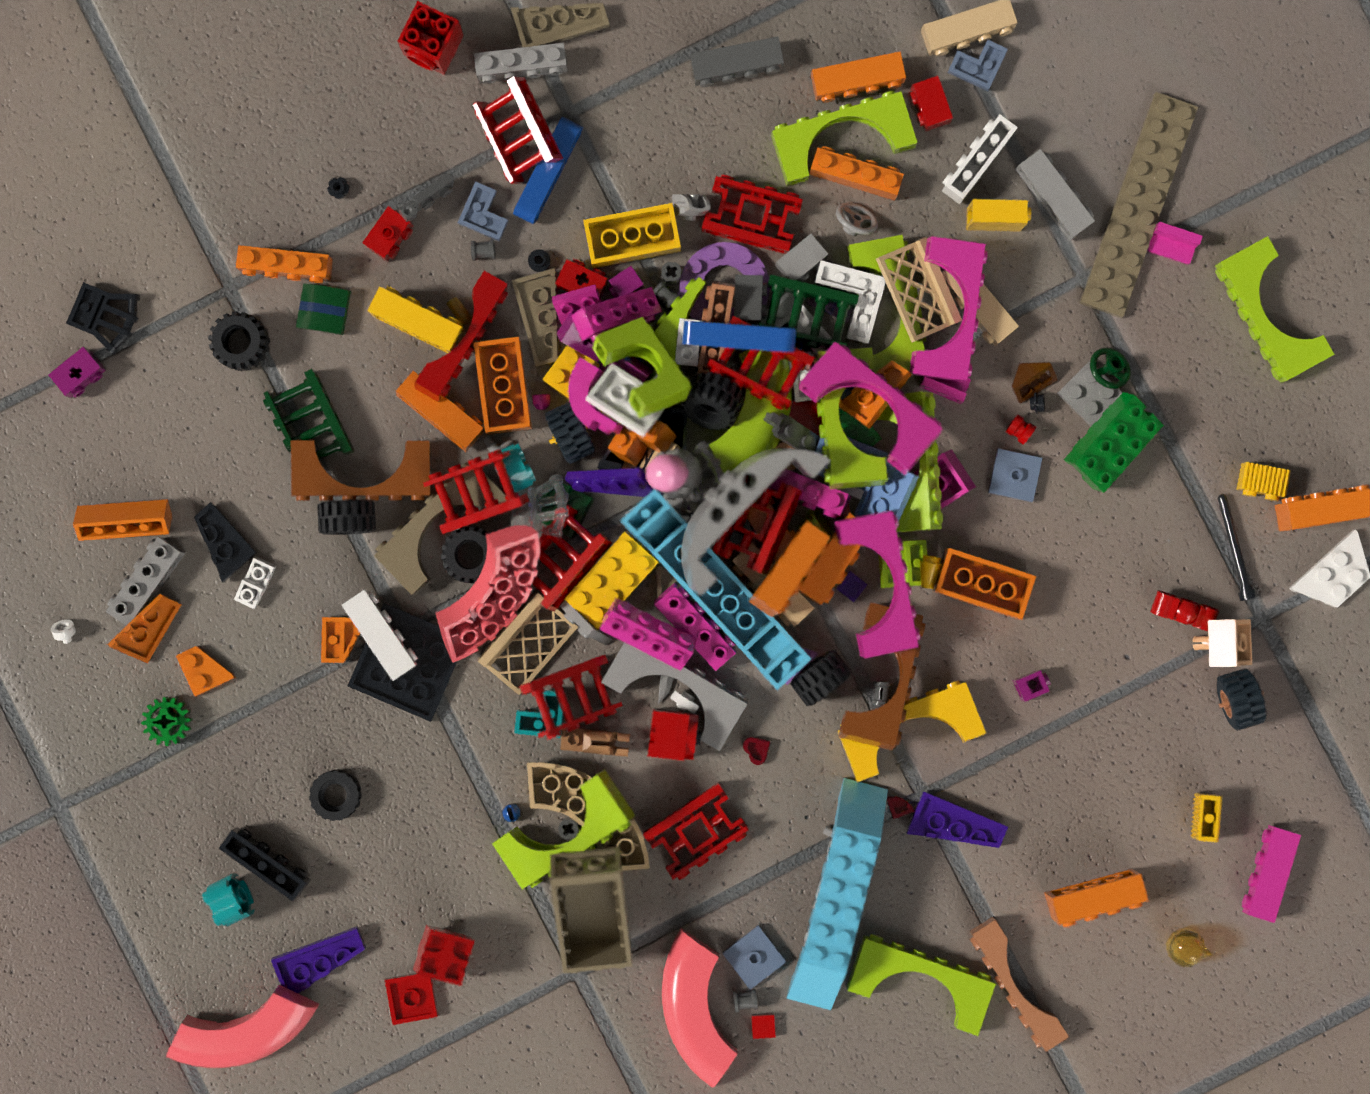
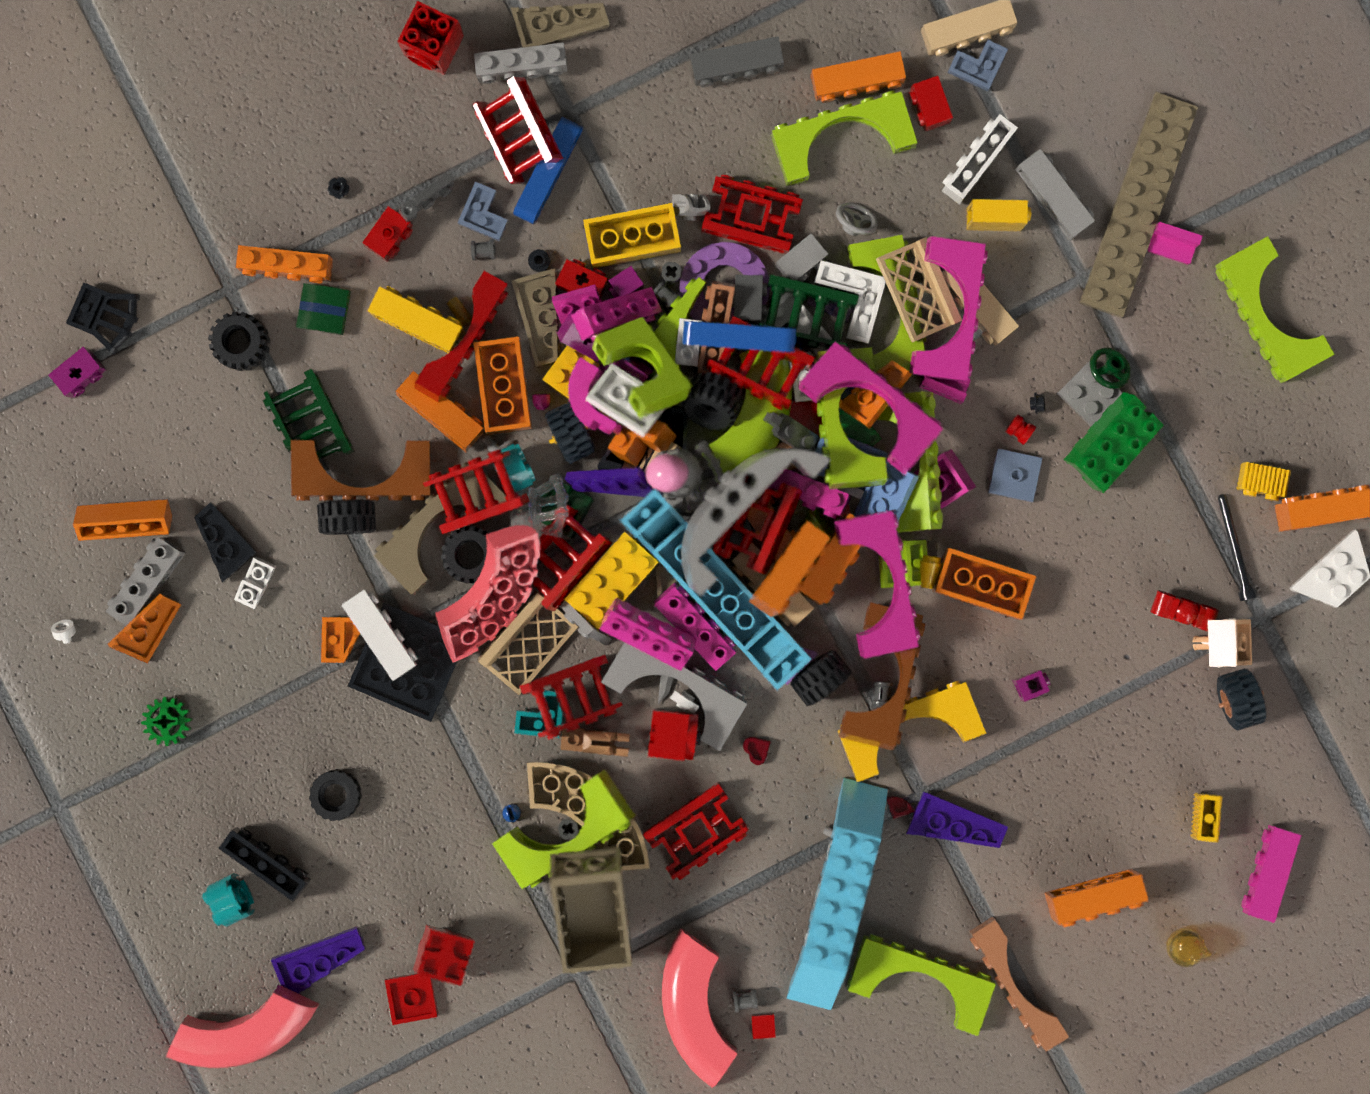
(202, 671): orange wing -> none
(754, 957): sand blue plate -> none
(851, 586): dark purple tile -> none
(856, 173): orange brick -> none
(1032, 379): reddish brown slope -> none

